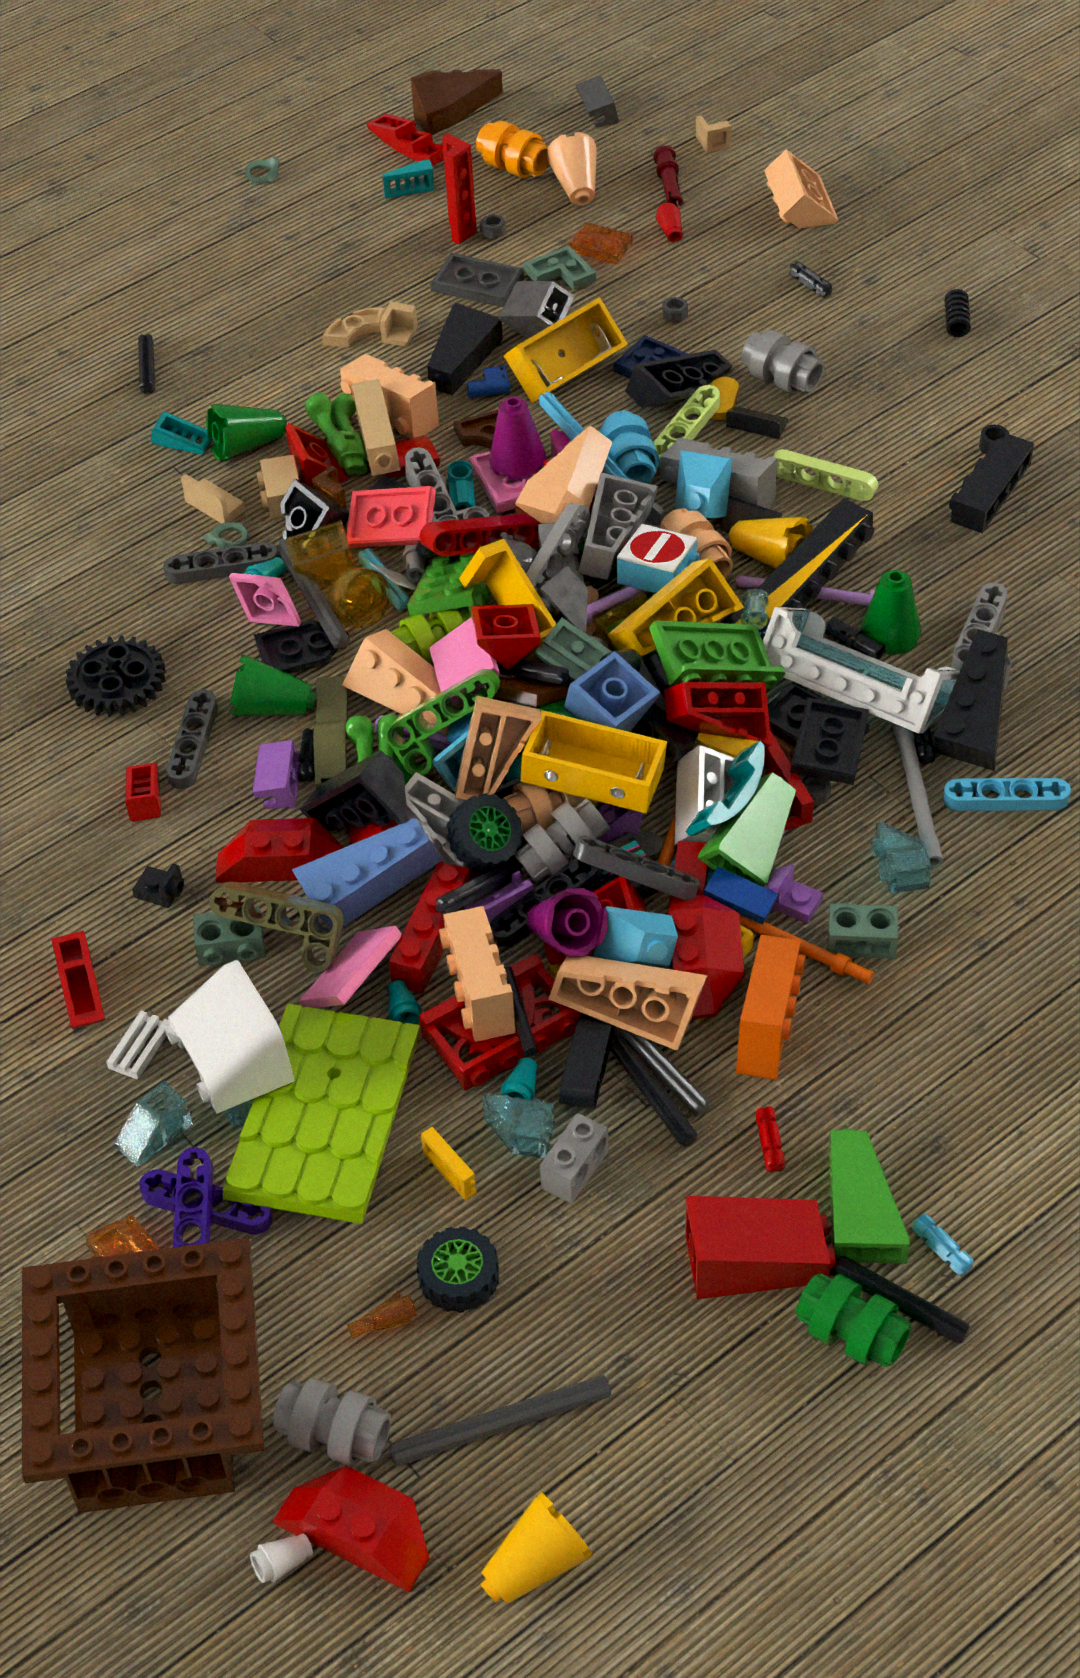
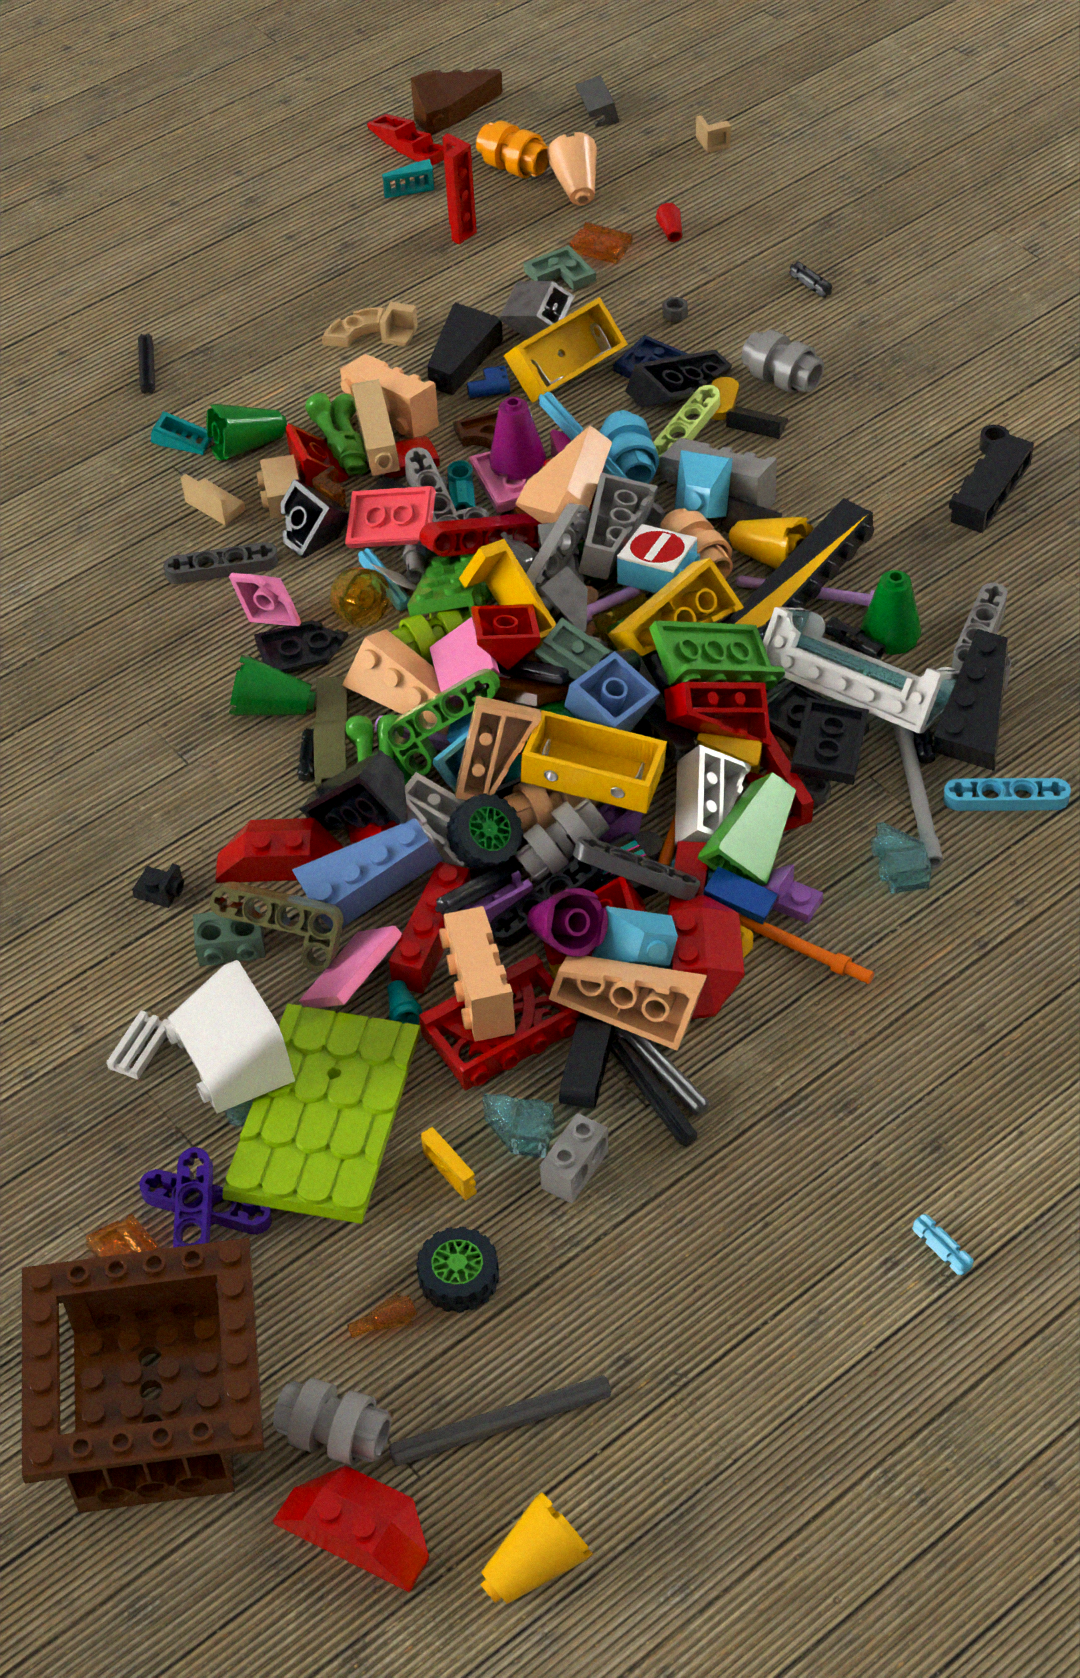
(78, 979): red slope -> none
(115, 676): black gear -> none
(143, 795): red slope -> none
(153, 1123): clear light blue slope -> none
(187, 738): dark grey beam -> none
(213, 536): sand green piece -> none
(269, 568): teal cone -> none
(271, 164): sand green piece -> none
(277, 774): medium lavender hinge -> none
(279, 1557): white cone -> none
(316, 601): dark grey axle -> none
(321, 553): clear yellow slope -> none
(476, 279): dark grey tile -> none
(492, 226): dark grey tile -> none
(521, 1021): black bar -> none
(522, 1080): teal cone -> none
(667, 170): dark red pin -> none
(746, 773): teal slope -> none
(754, 1244): red slope -> none
(755, 606): clear light blue bush -> none
(769, 1006): orange wedge -> none
(770, 1139): red axle -> none
(799, 192): light nougat slope -> none
(822, 480): yellowish green beam -> none
(838, 1312): green piece -> none
(862, 1206): bright green slope -> none
(863, 930): sand green brick -> none
(908, 1302): black axle -> none
(957, 313): black piece -> none

